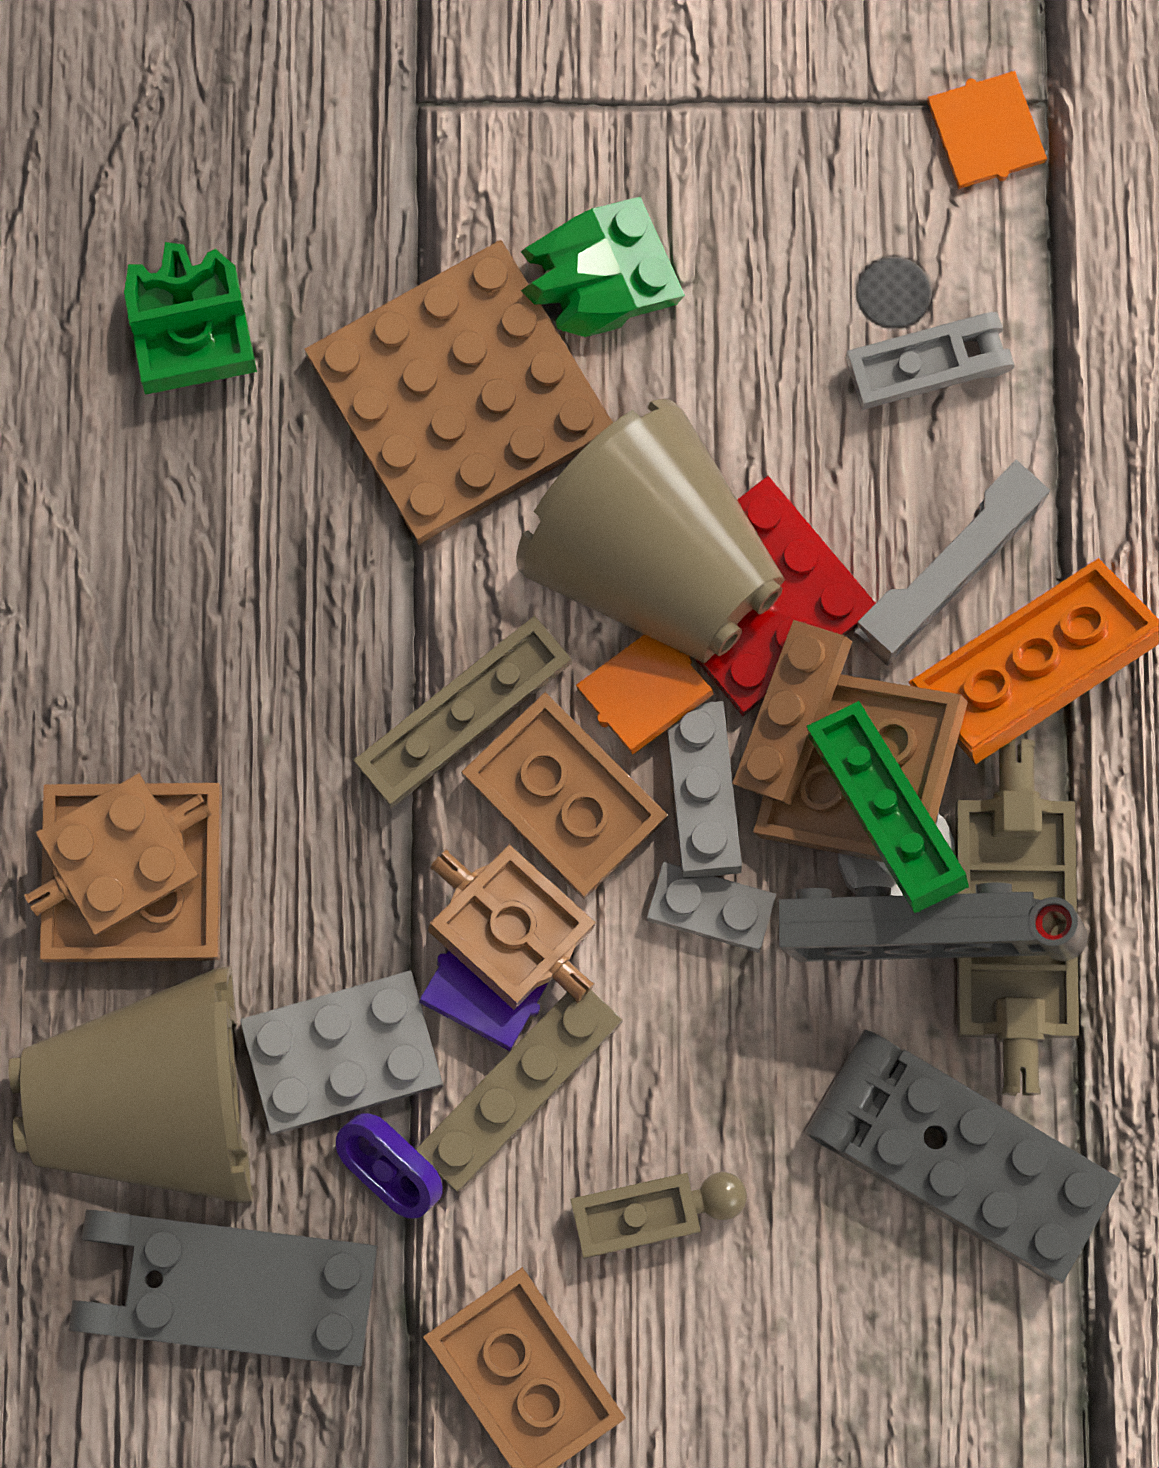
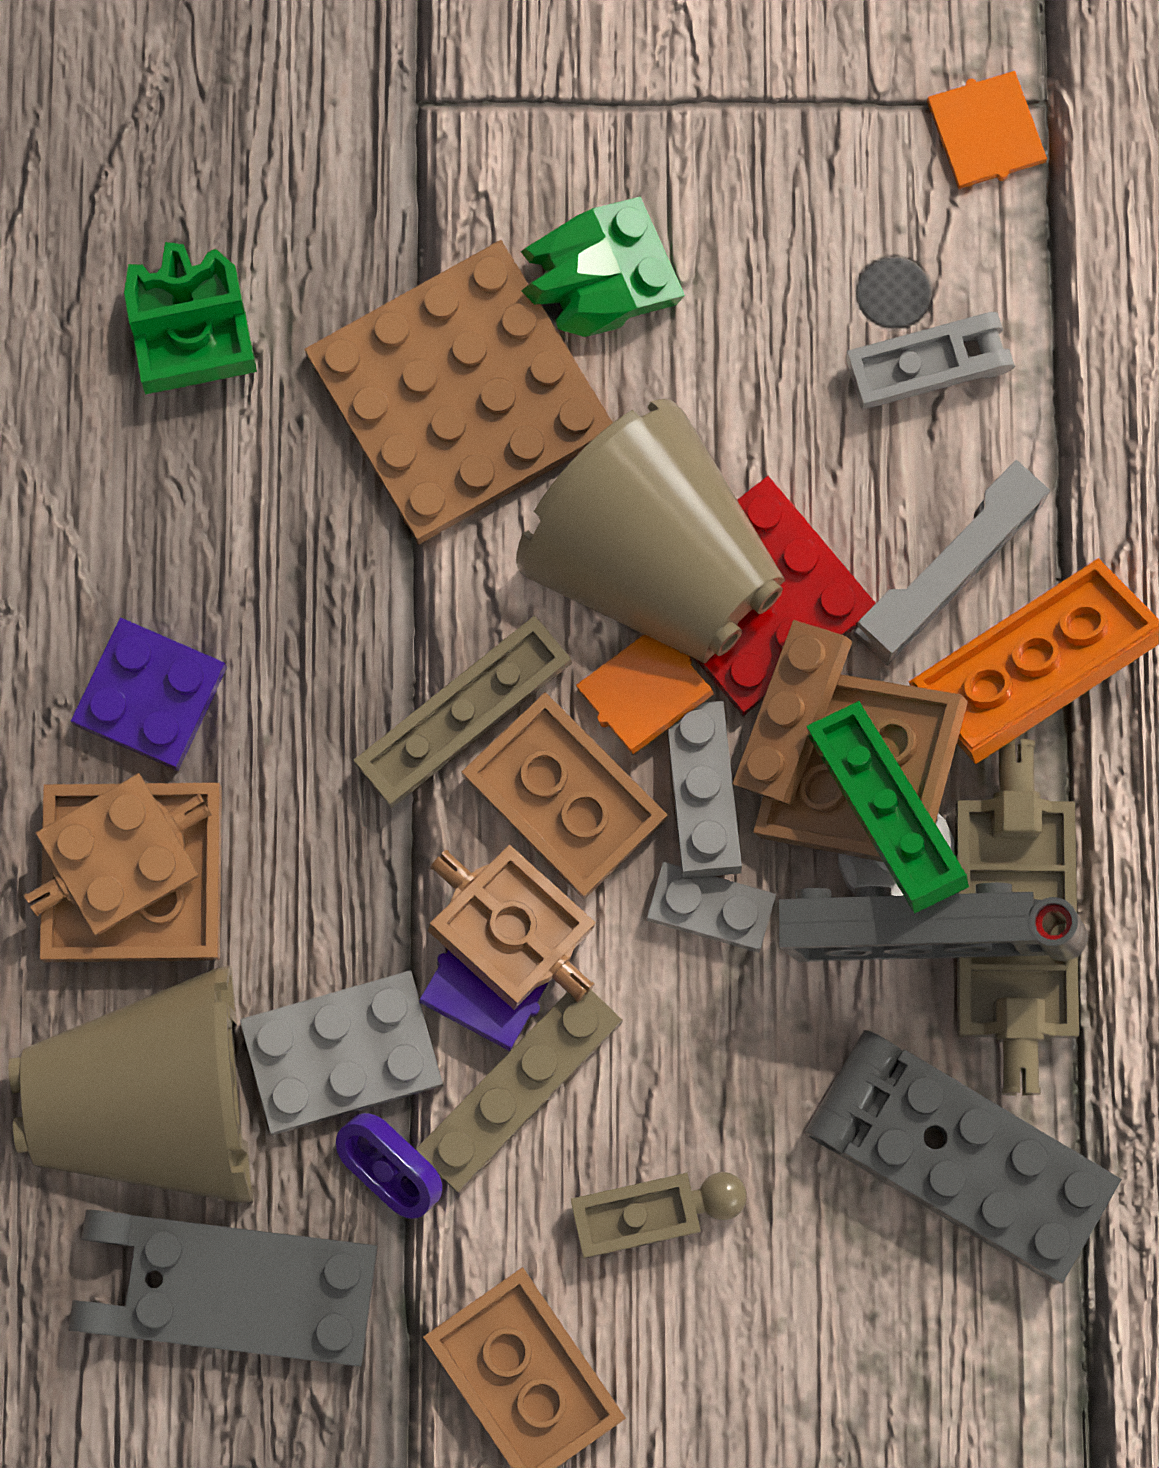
(149, 694): none -> dark purple plate

